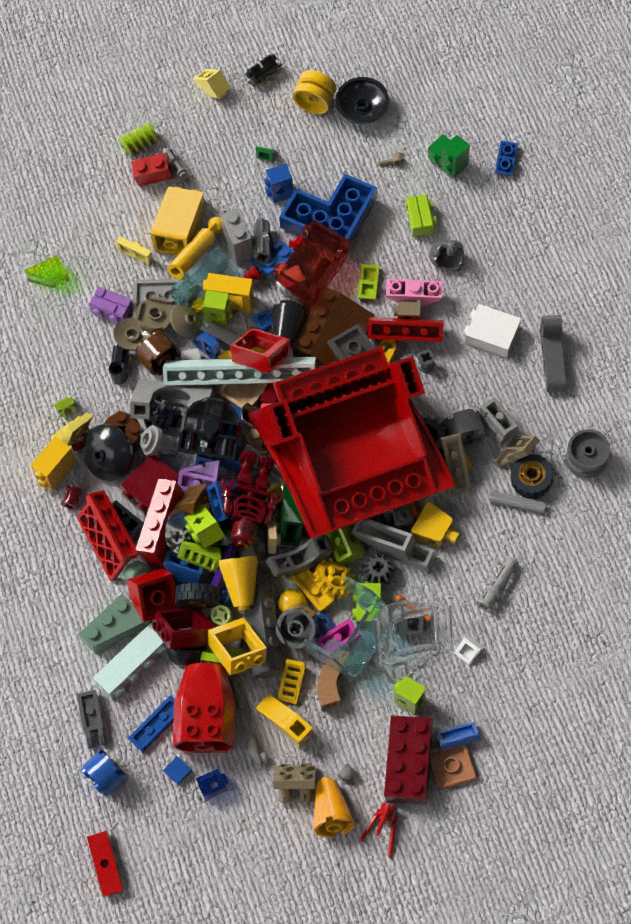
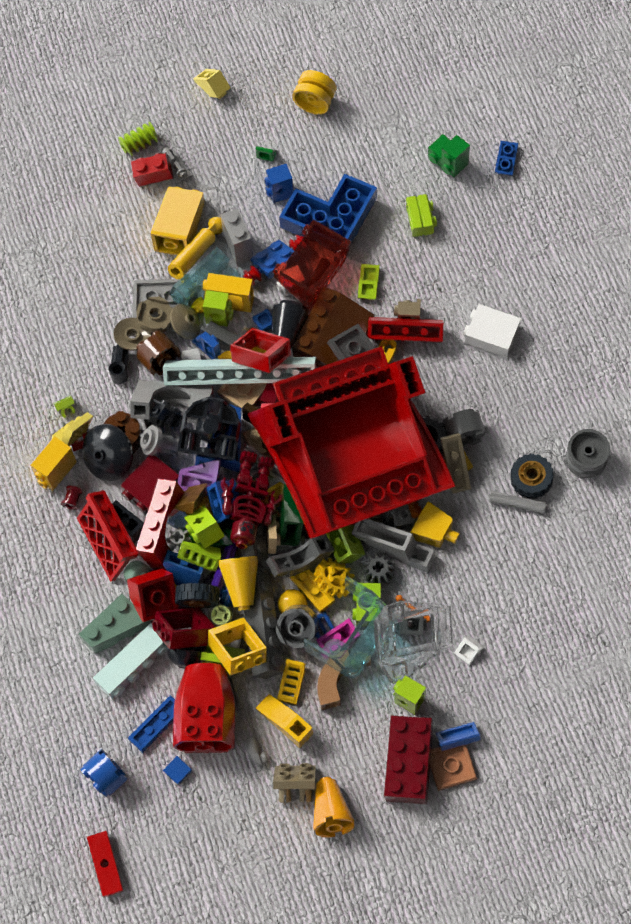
(48, 273): clear neon green slope -> none
(91, 716): dark grey hinge -> none
(110, 305): medium lavender brick -> none
(134, 250): light yellow plate -> none
(205, 781): clear blue brick -> none
(258, 74): black hinge -> none
(262, 241): dark grey piece -> none
(346, 773): light grey hinge -> none
(362, 92): black dish -> none
(386, 814): red plant -> none
(397, 160): dark tan hand -> none
(411, 290): bright pink slope -> none
(423, 365): dark grey bush -> none
(447, 255): dark grey hair -> none
(493, 591): light grey pin -> none
(498, 420): light grey brick -> none
(516, 449): dark tan wing -> none
(552, 353): dark grey beam -> none

